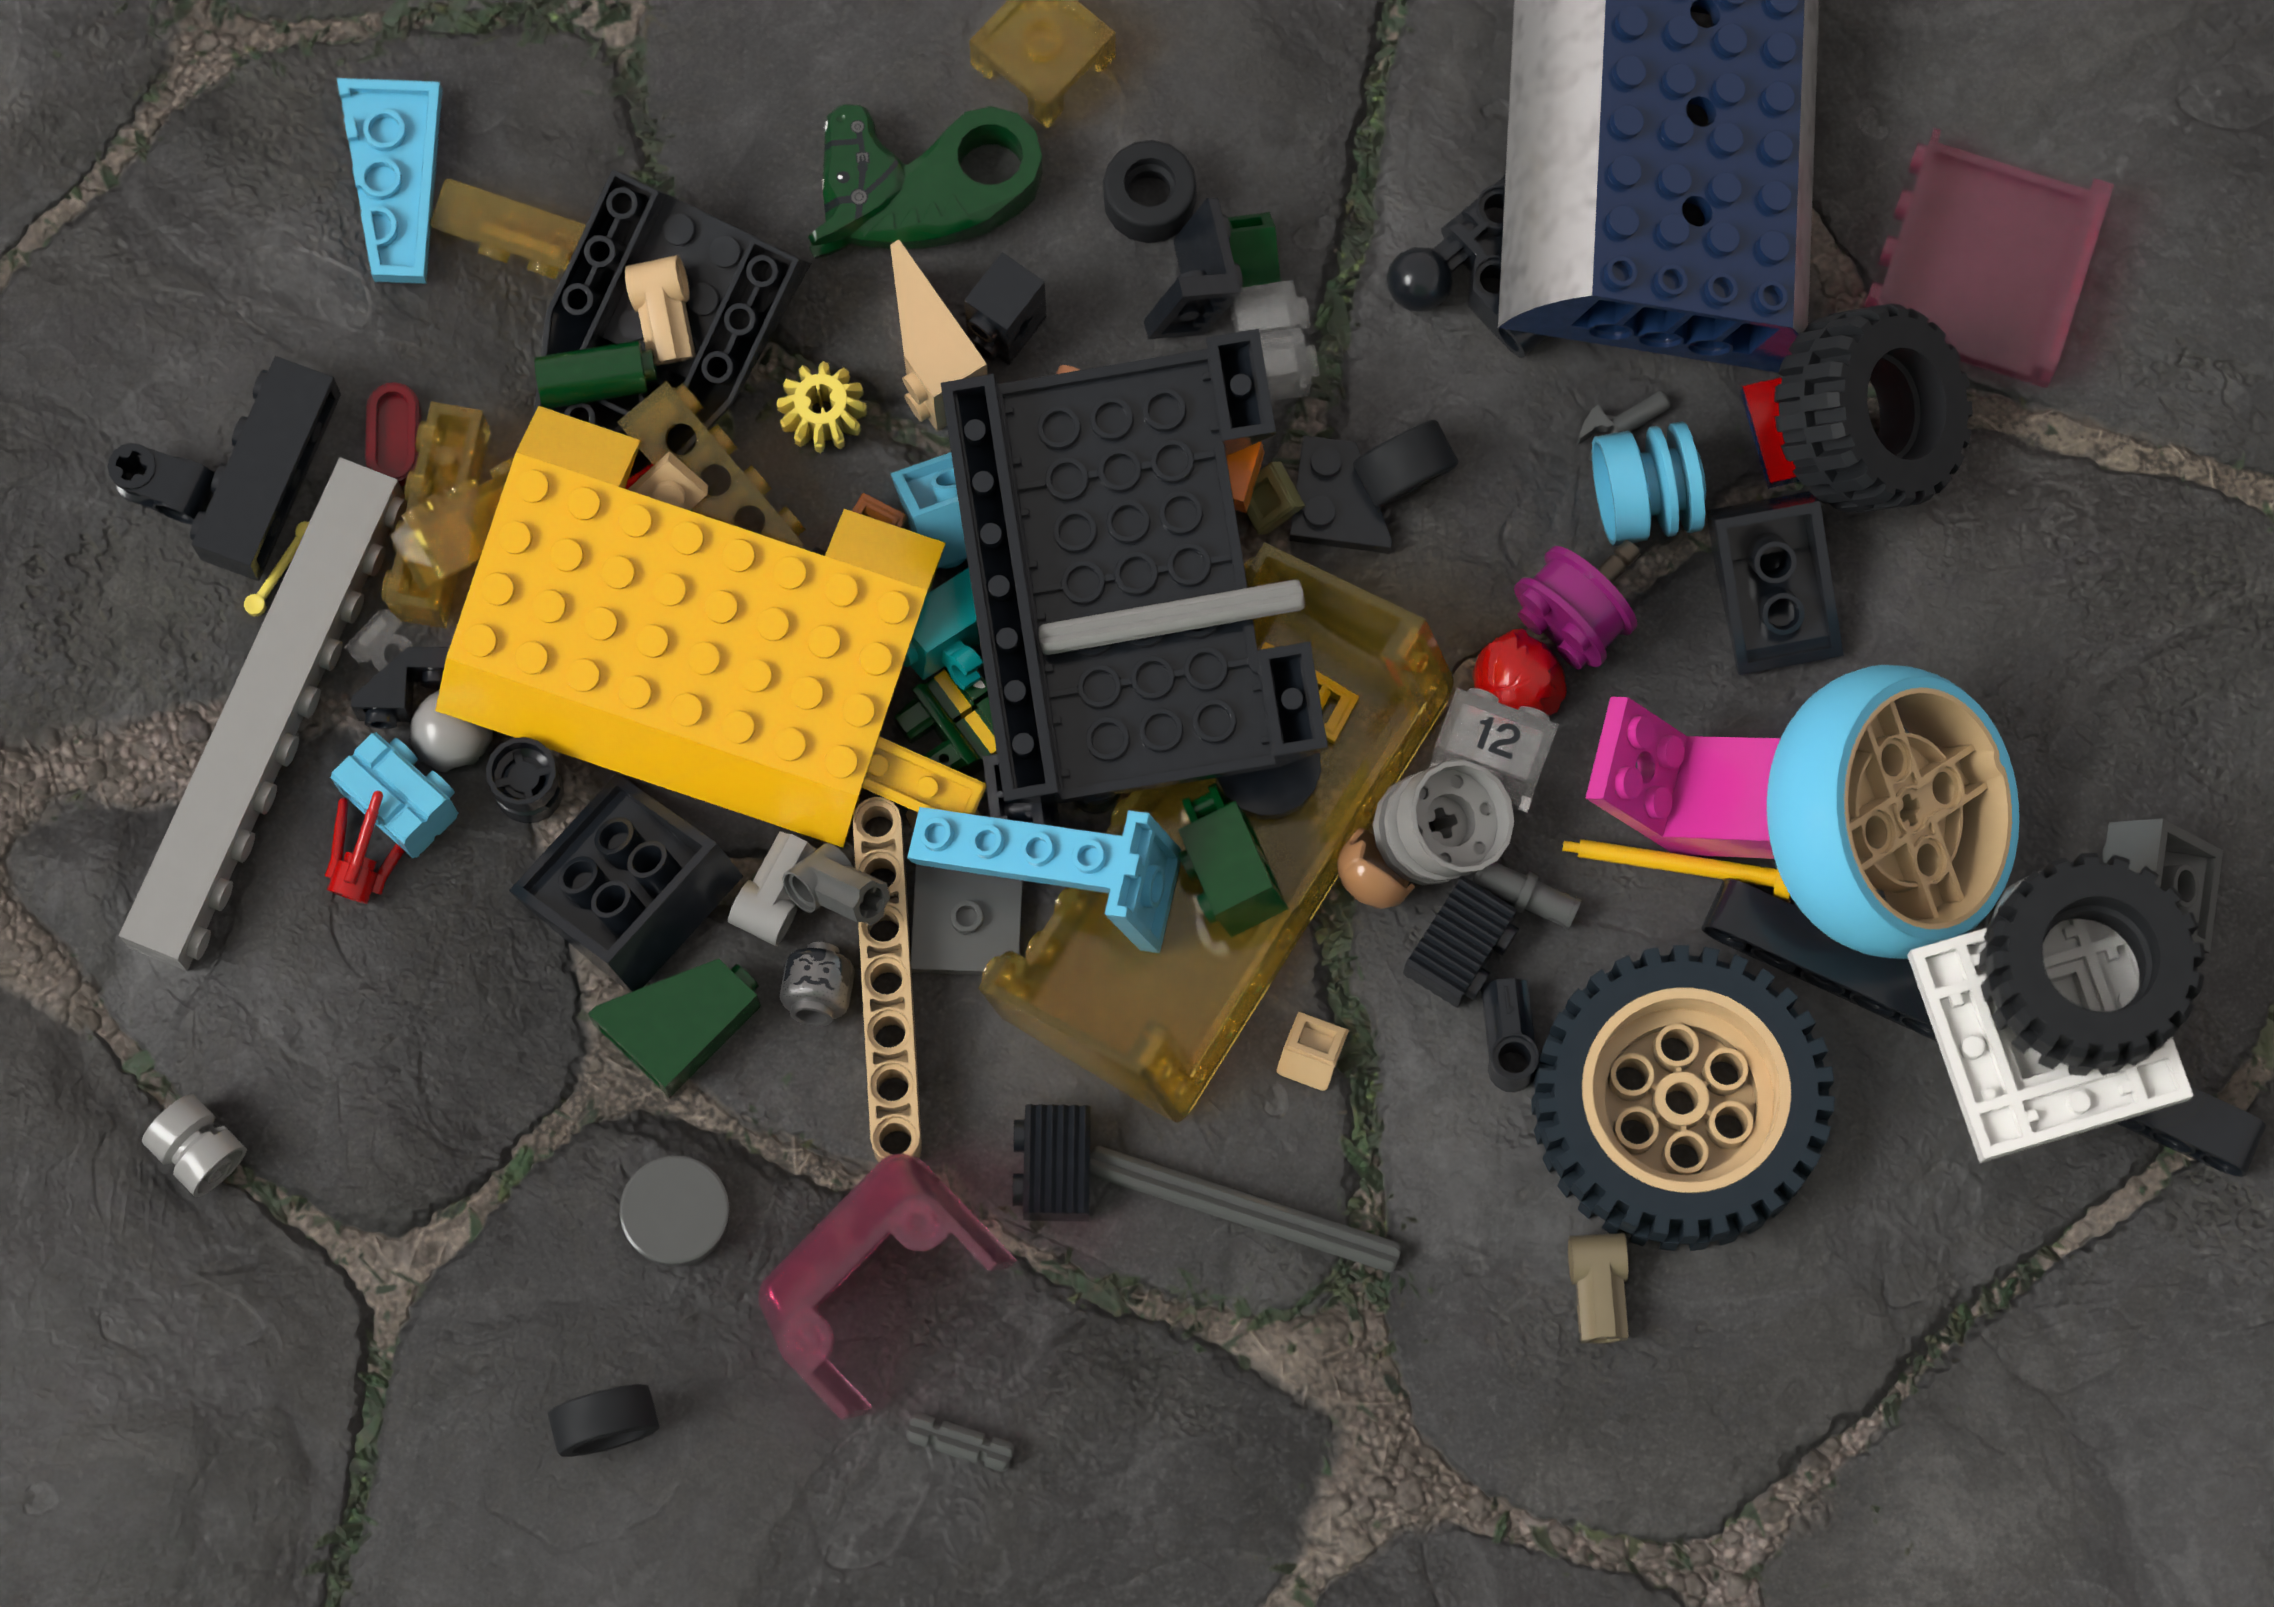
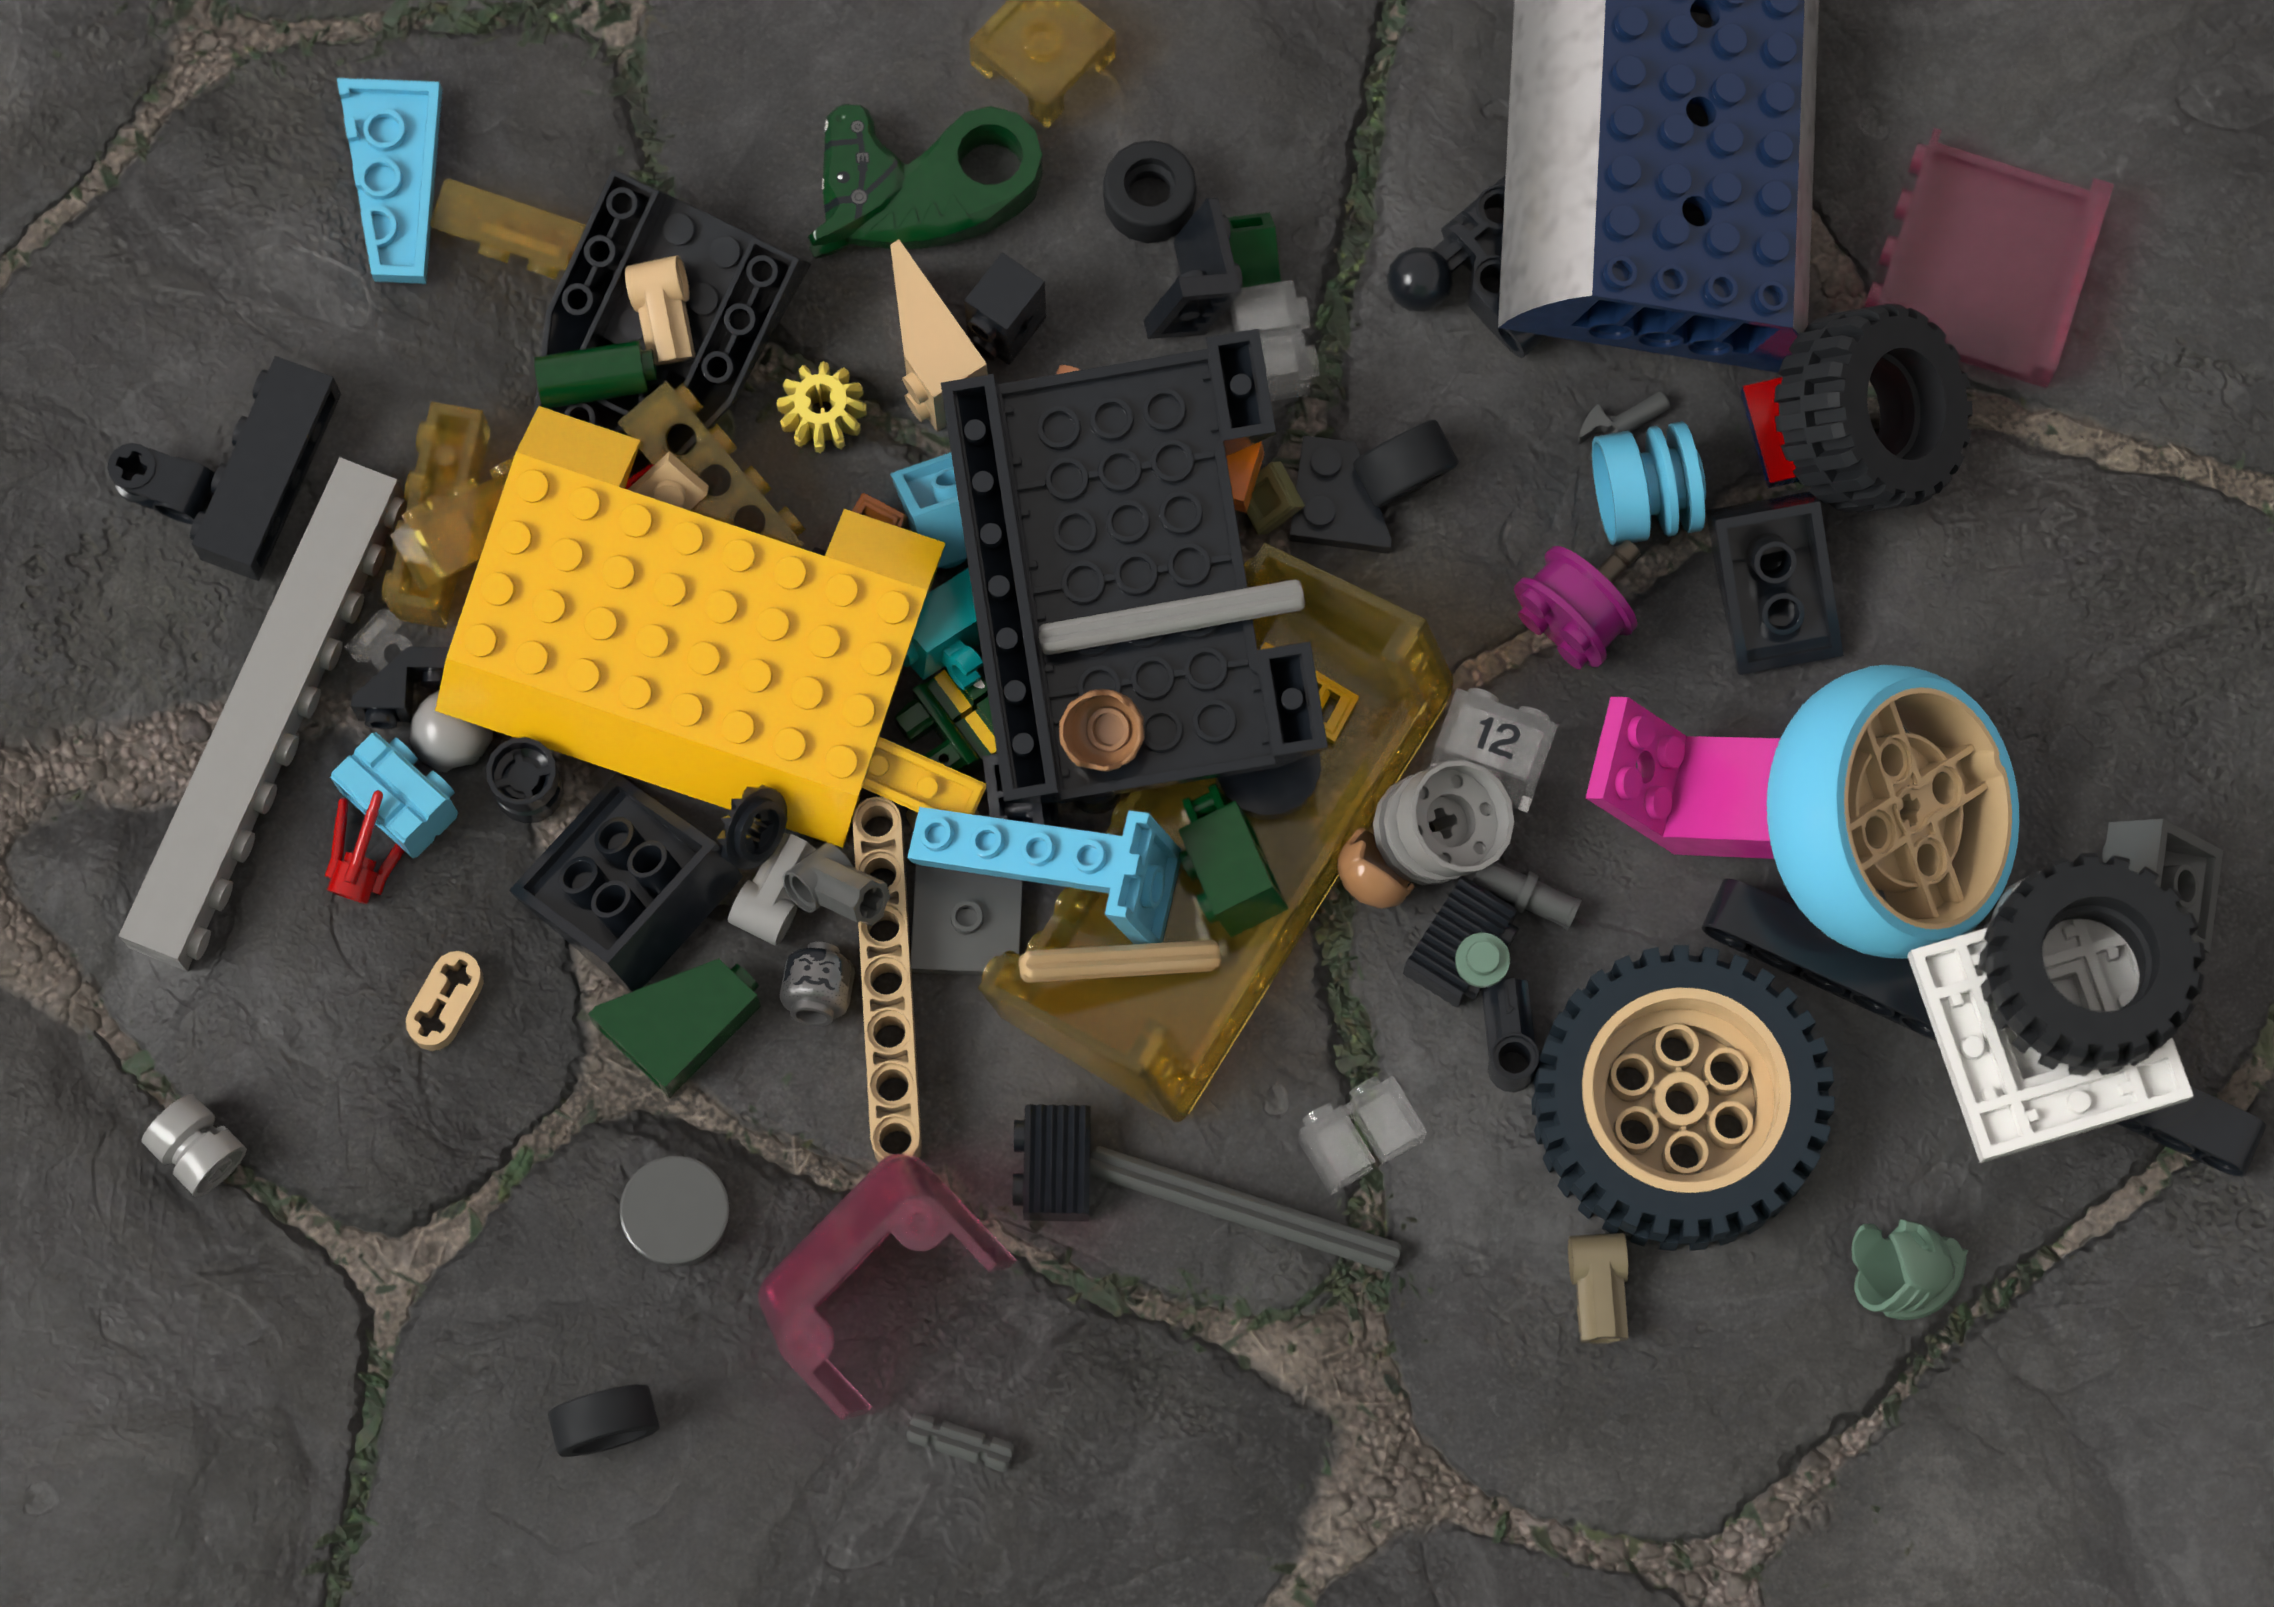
(255, 603): light yellow hinge -> none
(392, 430): dark red tile -> none
(455, 1007): none -> tan beam
(762, 835): none -> black gear
(1102, 730): none -> medium nougat hair
(1119, 960): none -> tan axle
(1312, 1051): tan slope -> none
(1382, 1117): none -> clear piece
(1482, 960): none -> sand green plate
(1521, 672): red hair -> none
(1680, 863): yellow piece -> none
(1908, 1271): none -> sand green helmet

